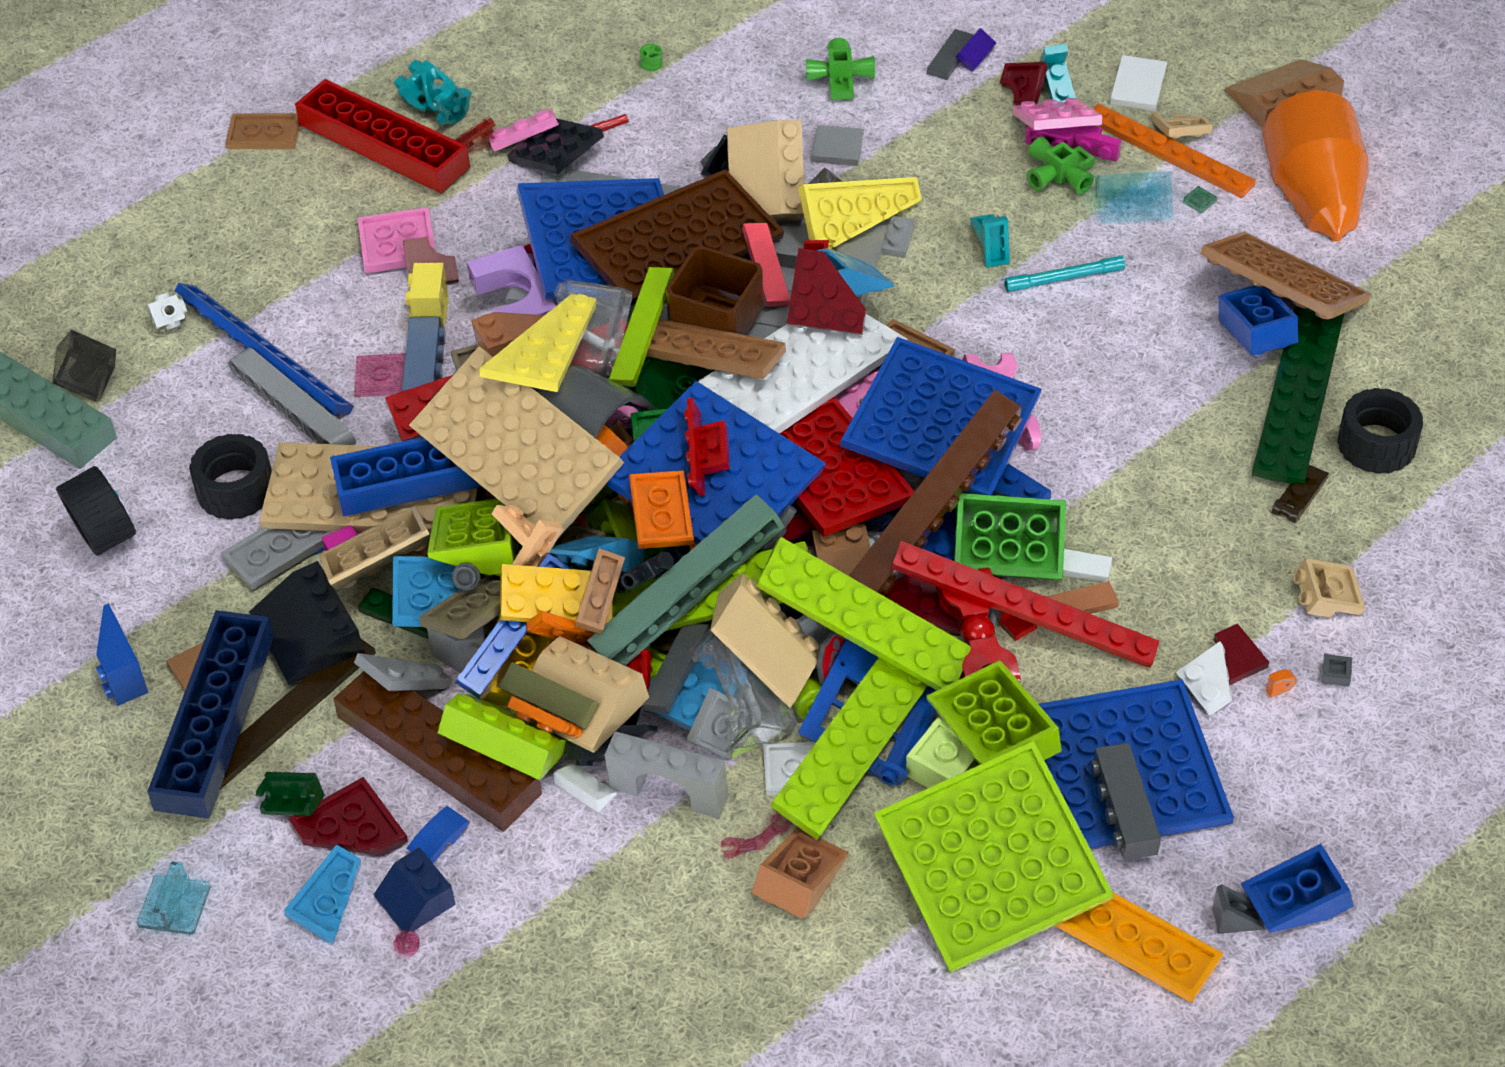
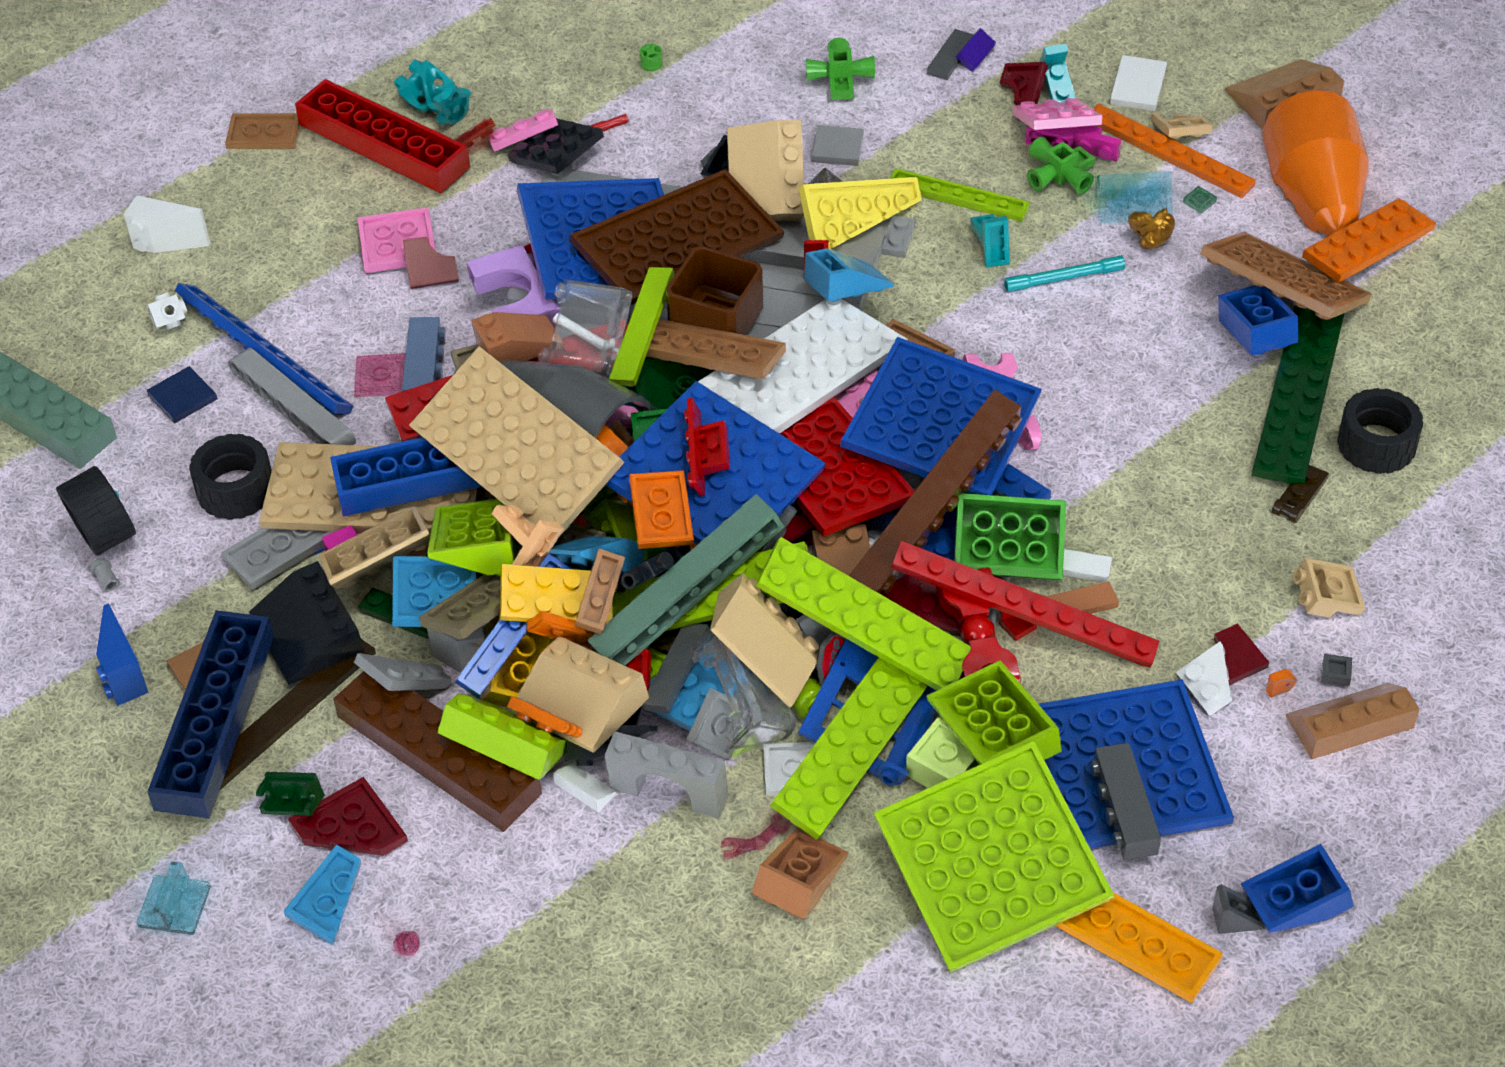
(83, 365): clear smoke slope -> none
(102, 570): none -> light grey pin
(165, 226): none -> white slope
(182, 394): none -> dark blue tile
(414, 891): dark blue slope -> none
(428, 291): light yellow brick -> none
(438, 832): blue slope -> none
(466, 576): dark grey plate -> none
(545, 349): light yellow wing -> none
(549, 695): olive tile -> none
(763, 252): coral tile -> none
(823, 297): dark red plate -> none
(967, 196): none -> lime tile
(1152, 230): none -> pearl gold hair
(1354, 719): none -> medium nougat slope
(1368, 240): none -> orange plate

